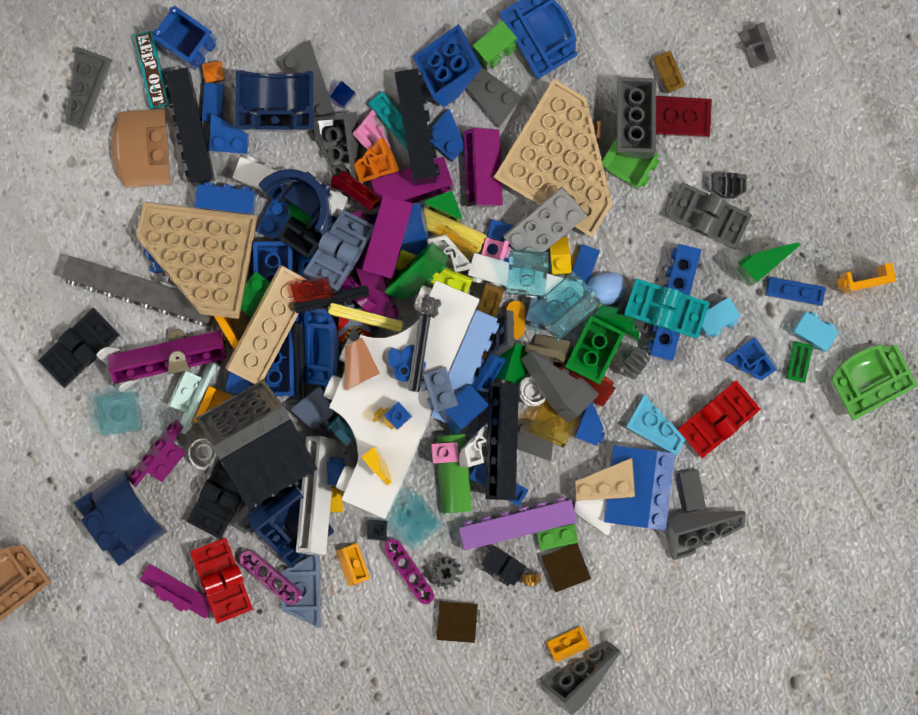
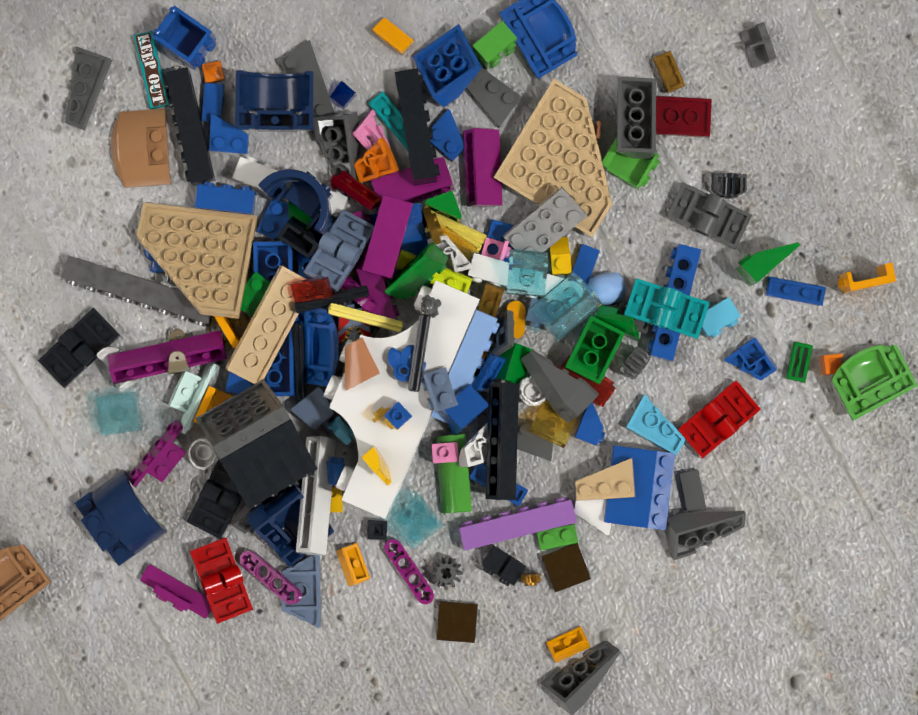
(392, 36): none -> light orange slope
(433, 225): none -> pearl gold plate
(550, 348): dark tan panel -> none
(815, 331): medium azure brick -> none
(830, 363): none -> orange panel

